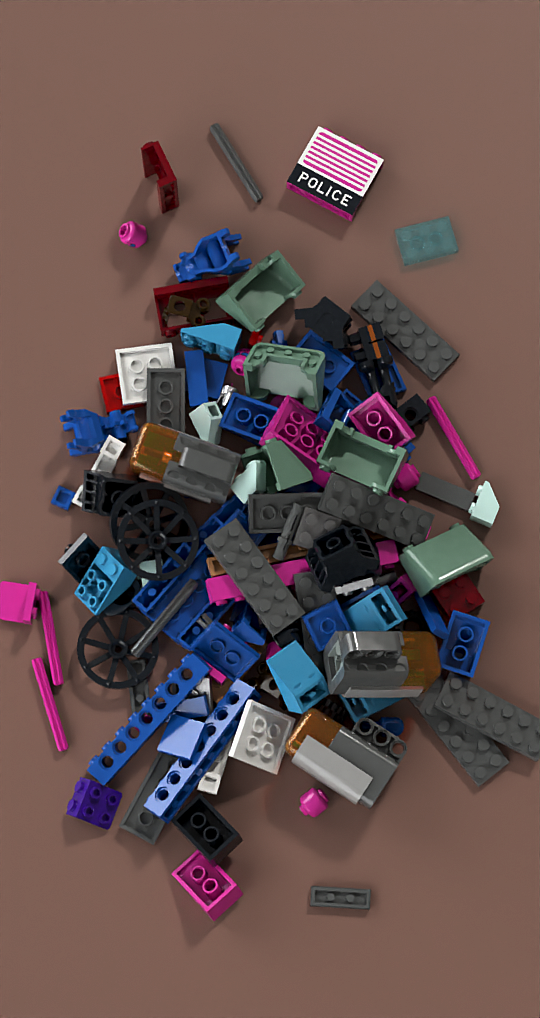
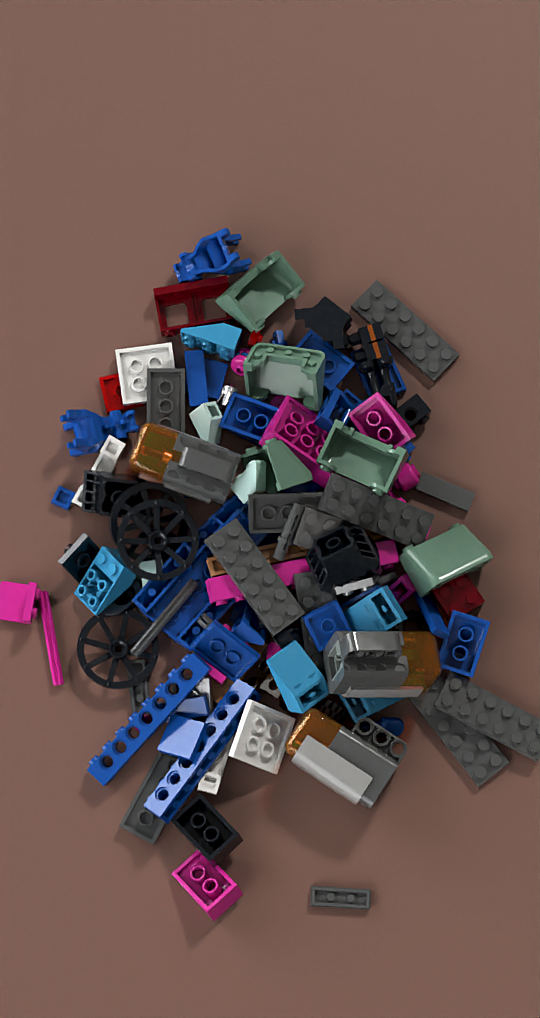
(49, 703): dark pink axle -> none
(94, 803): dark purple bracket -> none
(133, 234): dark pink head -> none
(156, 163): dark red window -> none
(192, 310): dark brown piece -> none
(236, 162): dark grey axle -> none
(313, 802): dark pink head -> none
(334, 173): panel -> none
(426, 240): clear light blue plate -> none
(453, 438): dark pink axle -> none
(486, 506): light aqua slope -> none

